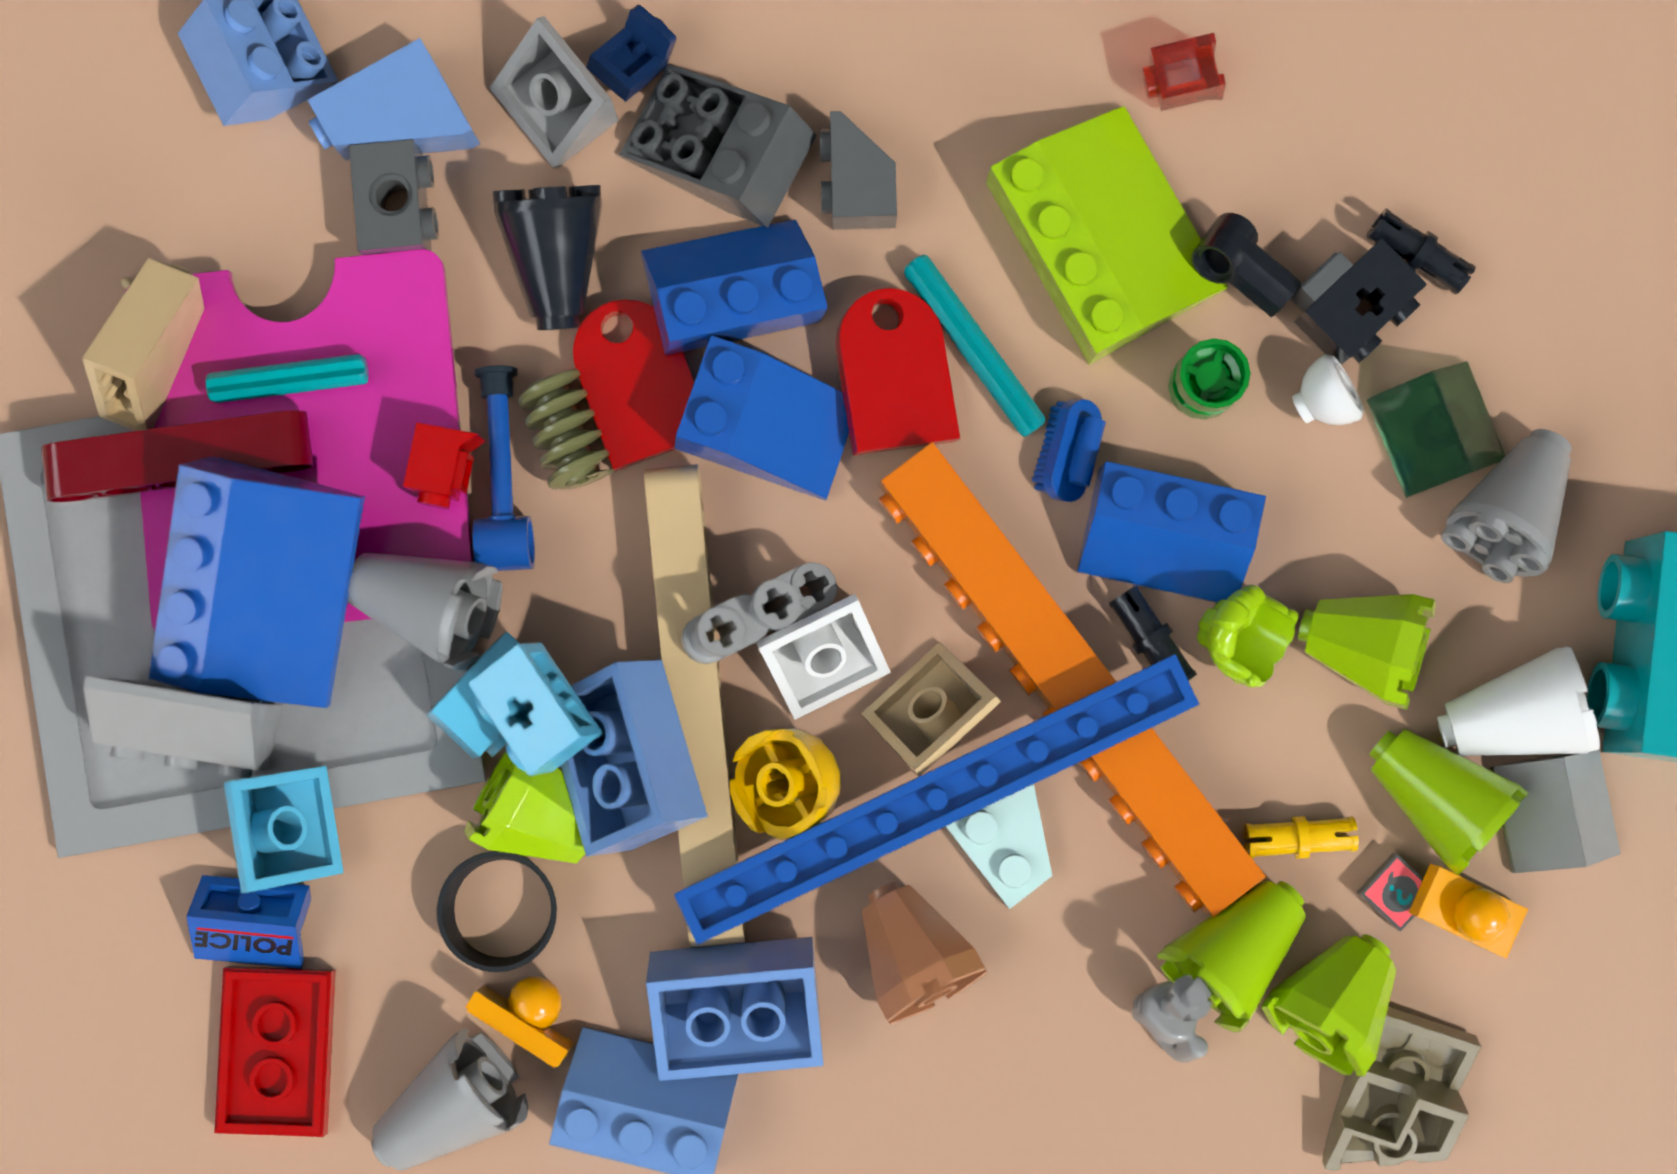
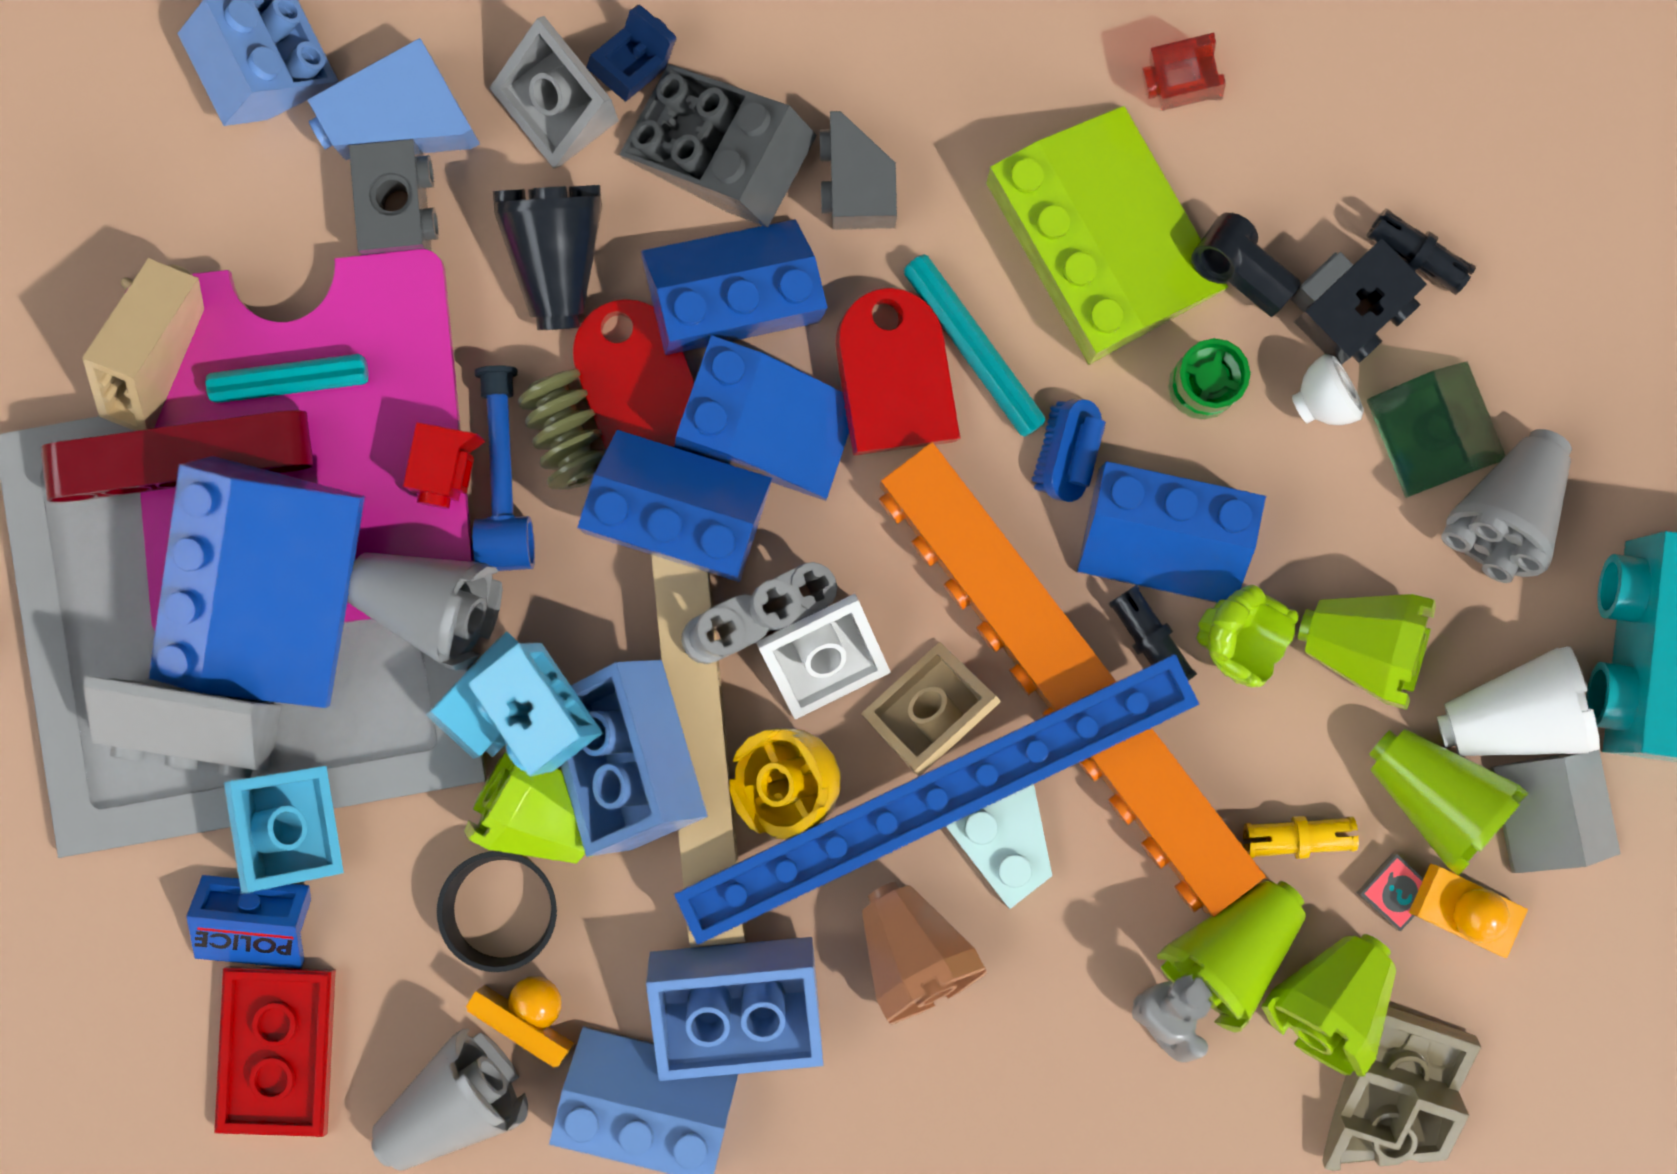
(675, 505): none -> blue slope

